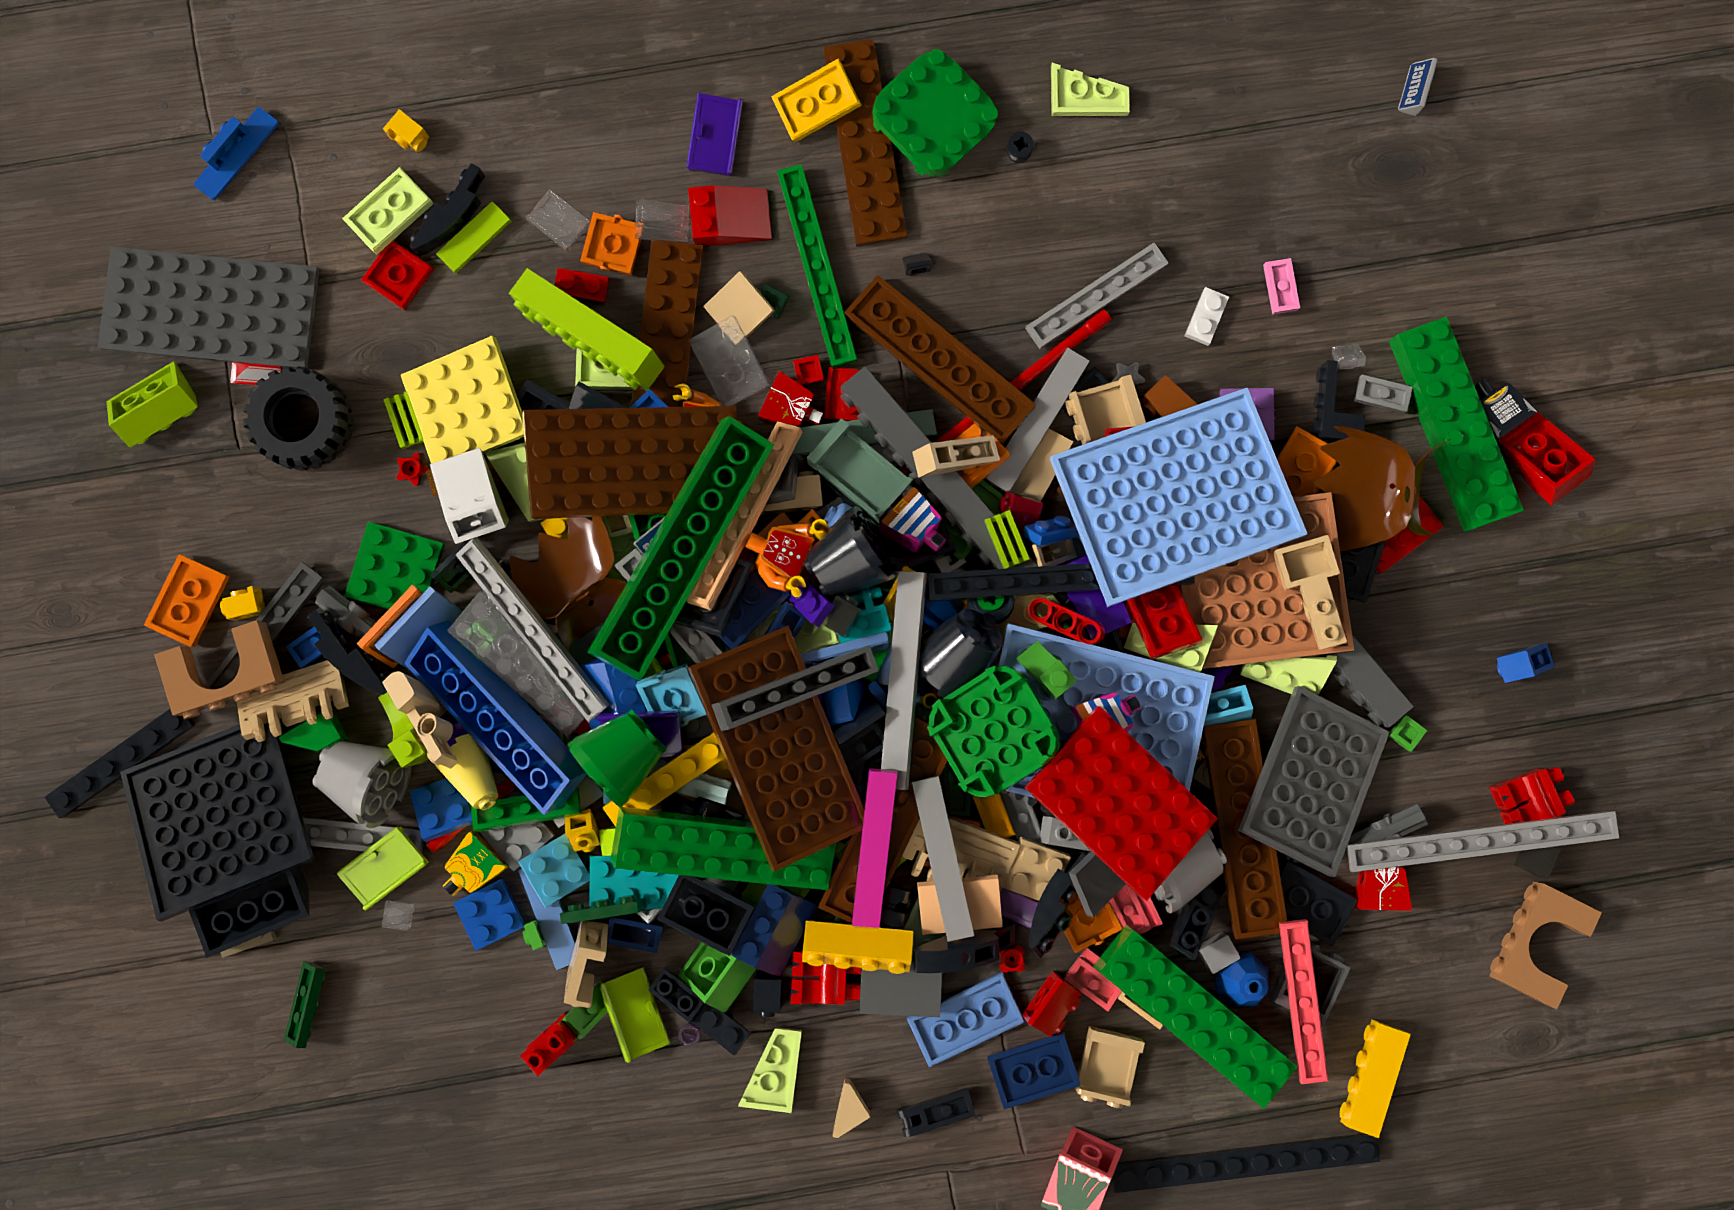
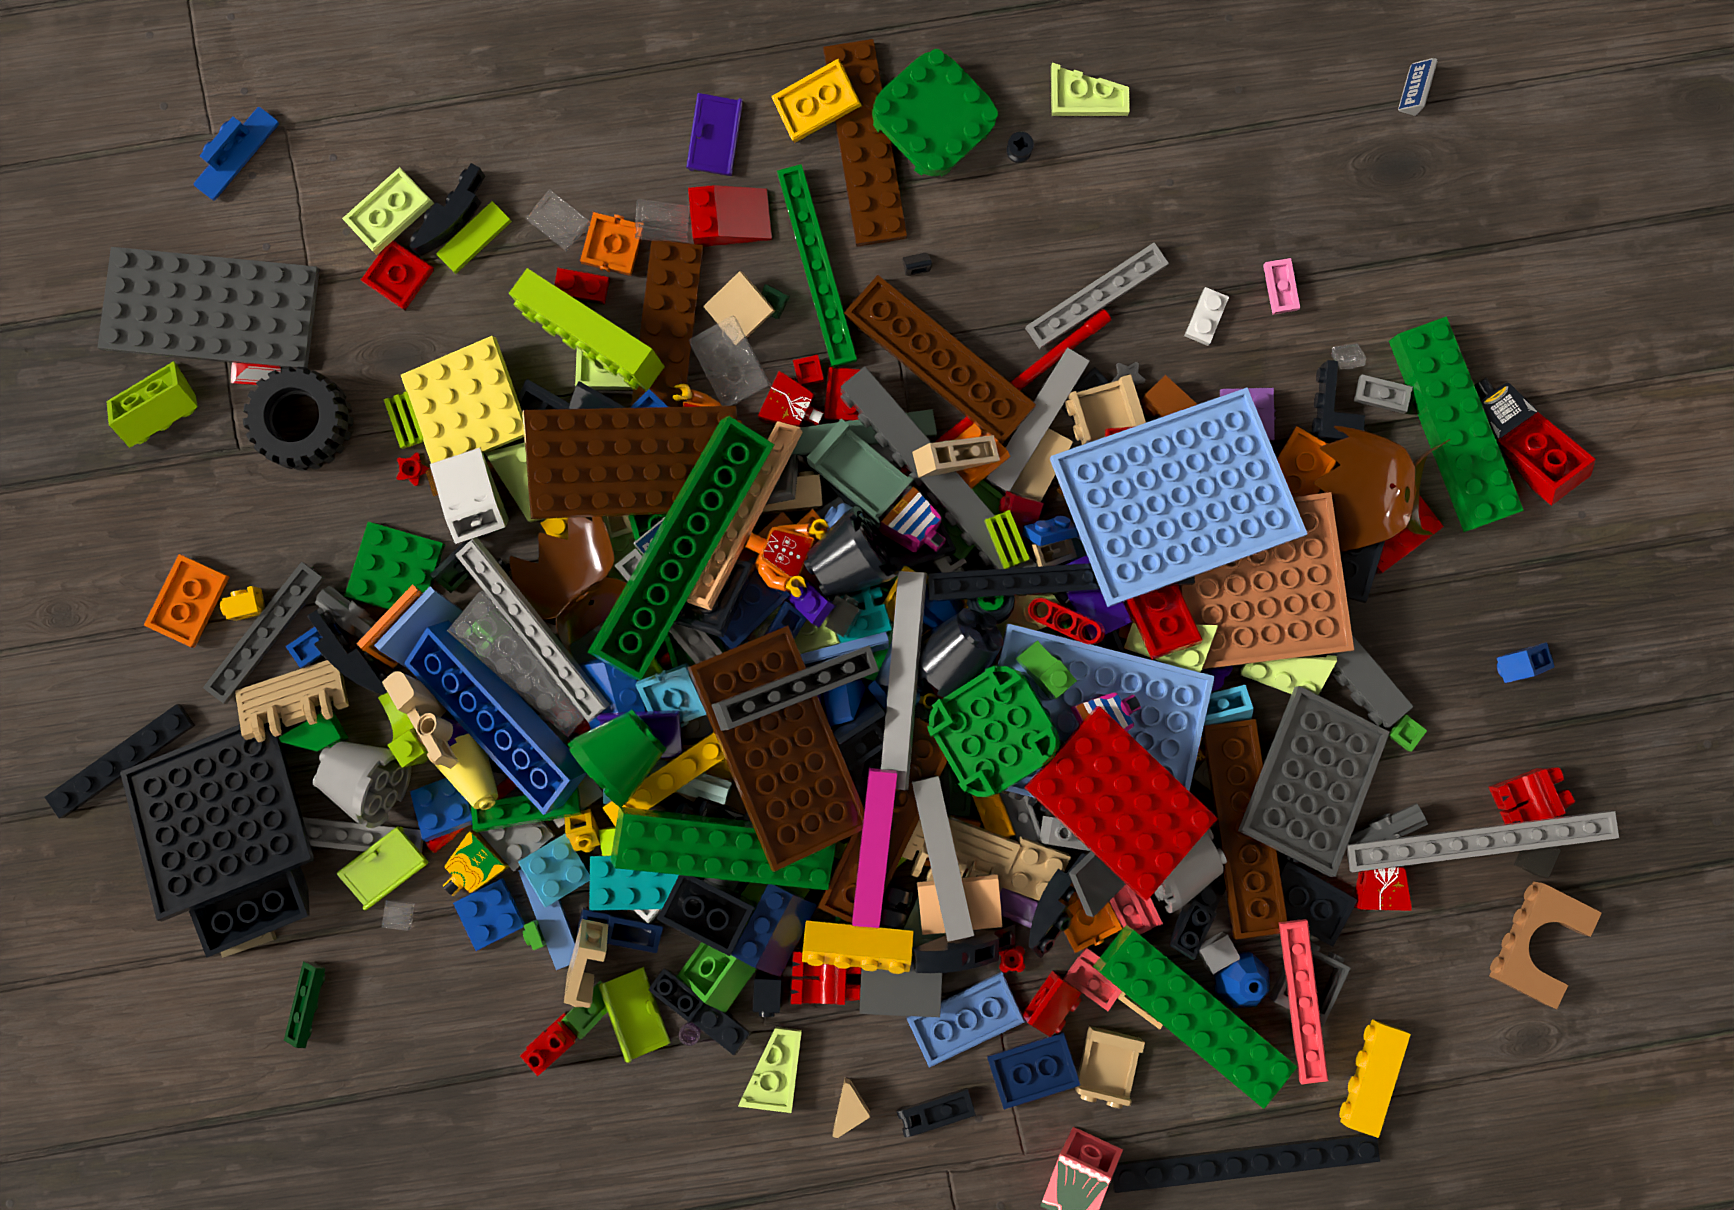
(257, 672): medium nougat arch -> none
(406, 132): yellow brick -> none
(602, 909): dark green plate -> none
(1308, 567): tan plate -> none

